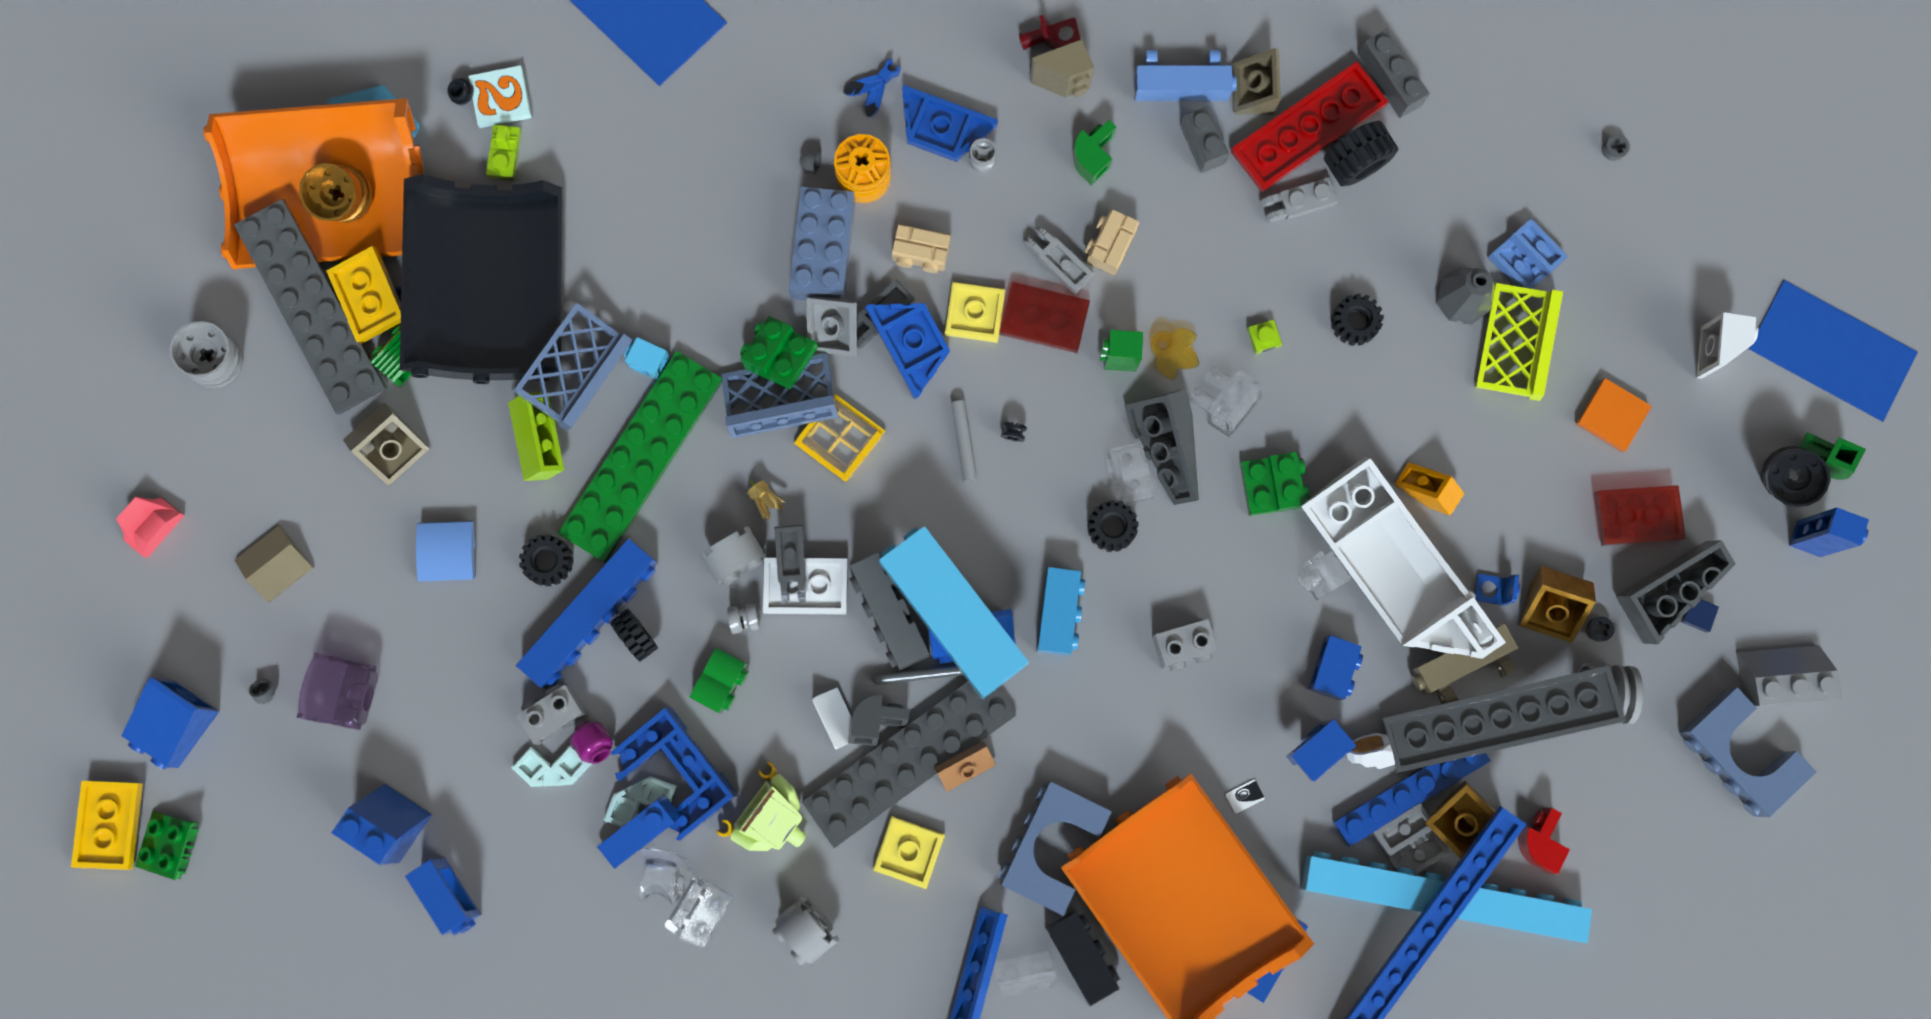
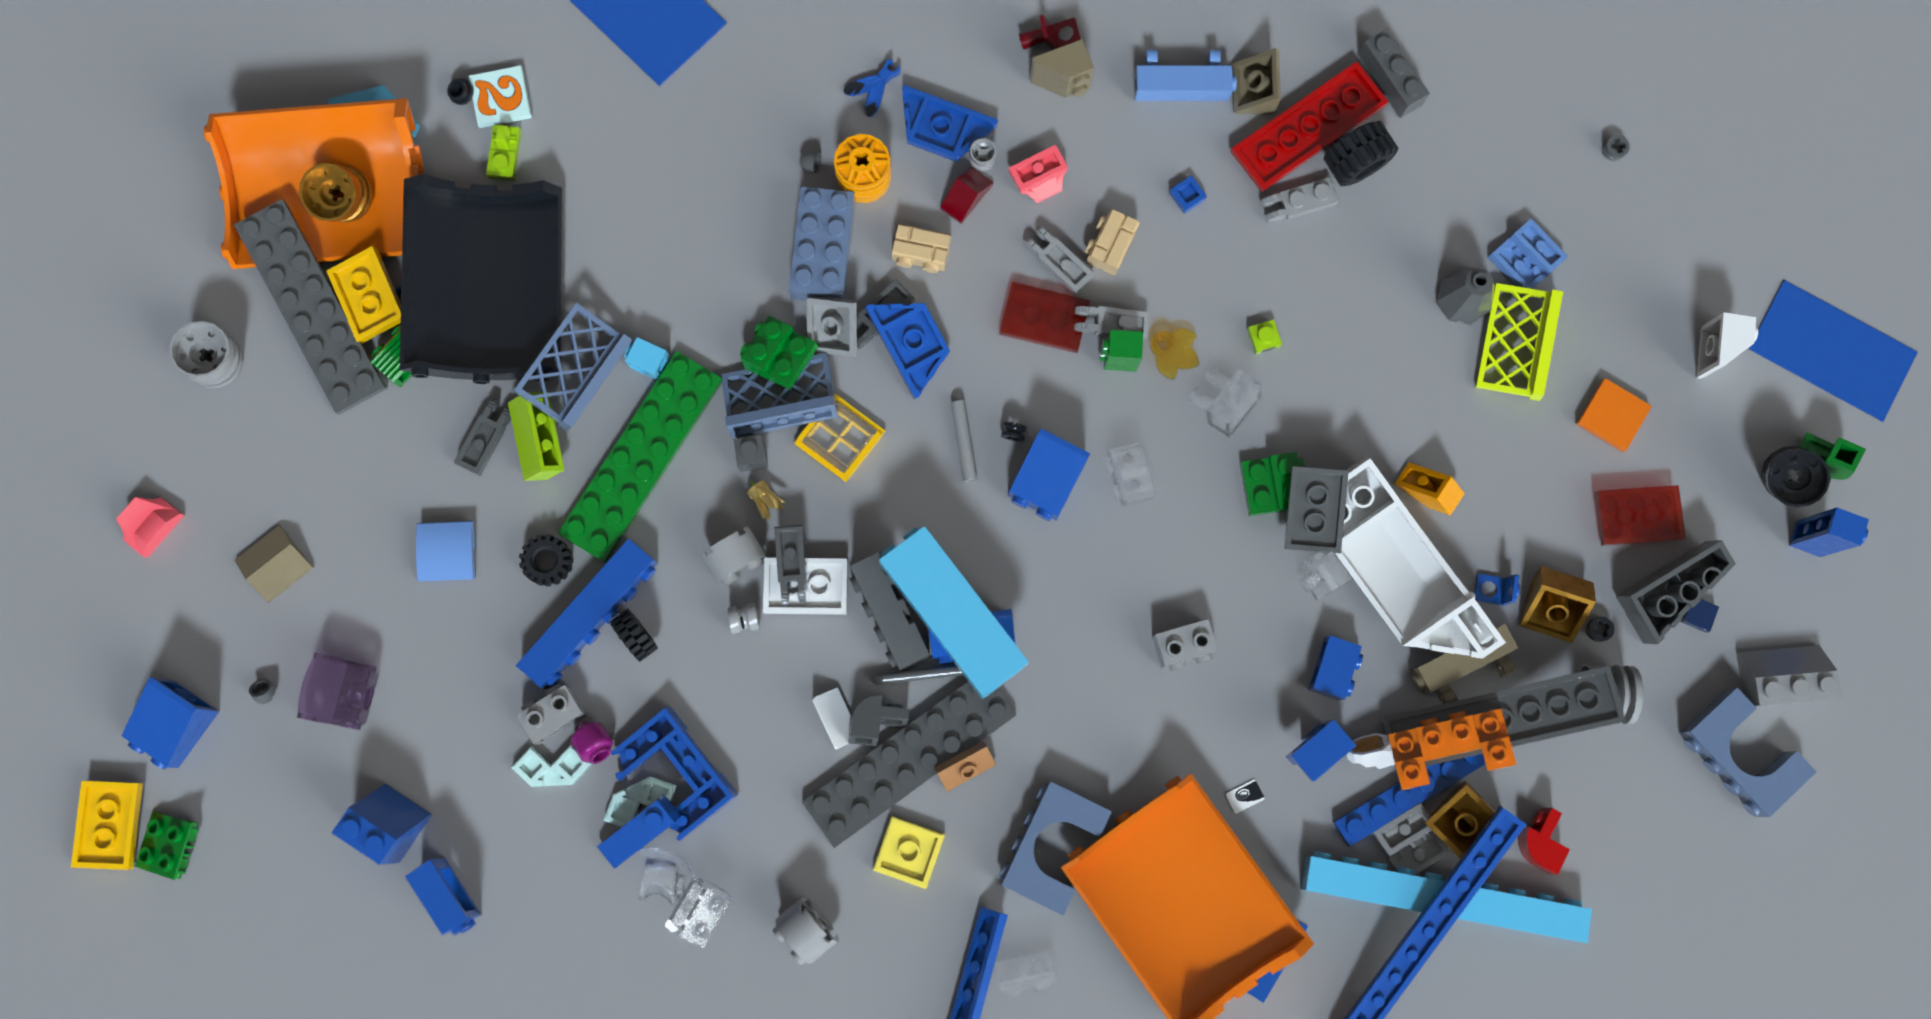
(385, 444): dark tan slope -> none
(483, 439): none -> dark grey hinge
(719, 680): green brick -> none
(750, 453): none -> dark grey brick
(769, 817): yellowish green torso -> none
(966, 194): none -> dark red slope
(975, 312): light yellow tile -> none
(1040, 174): none -> coral slope
(1048, 475): none -> blue slope
(1060, 611): dark azure brick -> none
(1083, 957): black brick -> none
(1088, 154): green brick -> none
(1112, 319): none -> light grey hinge
(1124, 514): black tyre -> none
(1167, 435): dark grey wedge -> none
(1187, 194): none -> blue tile
(1204, 139): dark grey brick -> none
(1316, 509): none -> dark grey plate
(1349, 333): black tyre -> none
(1449, 738): none -> orange bracket

